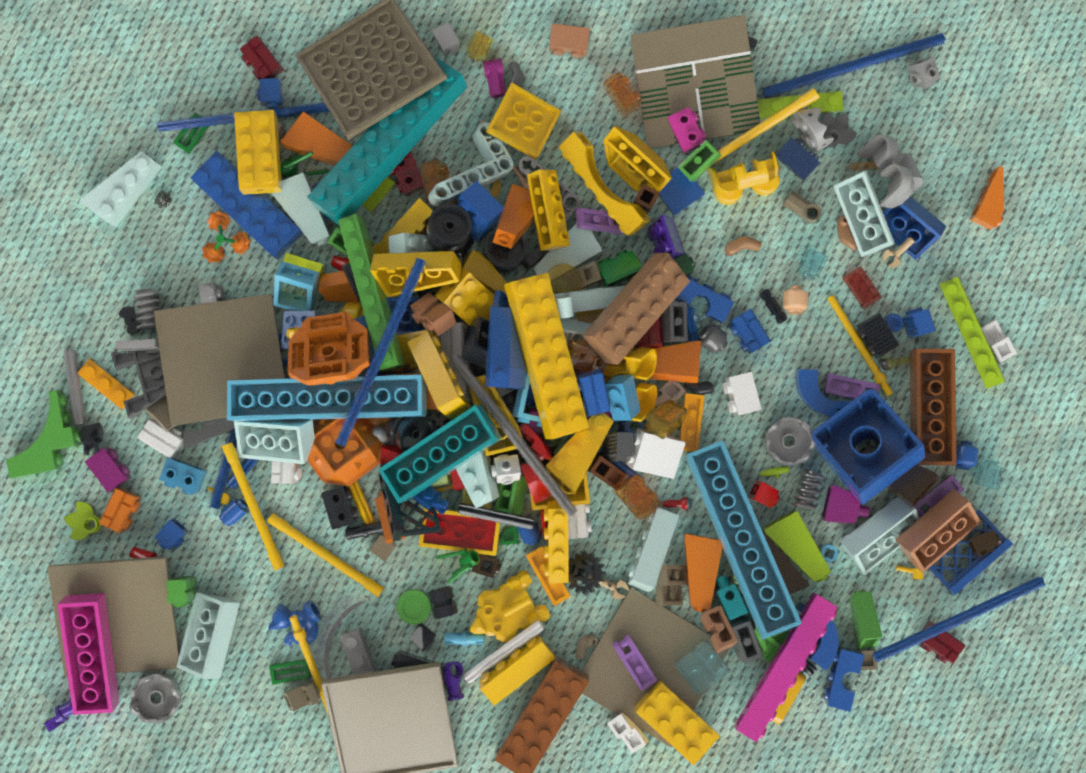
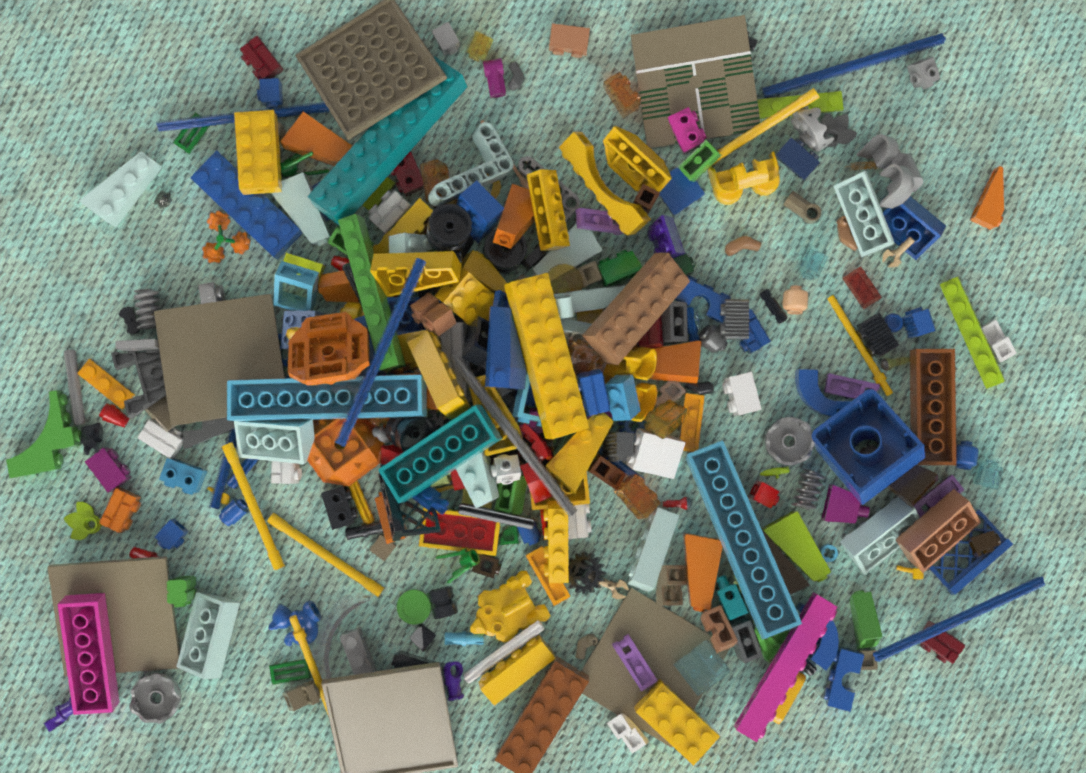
(113, 415): none -> red cone
(388, 211): none -> white brick
(523, 121): yellow plate -> none
(735, 319): none -> dark grey brick

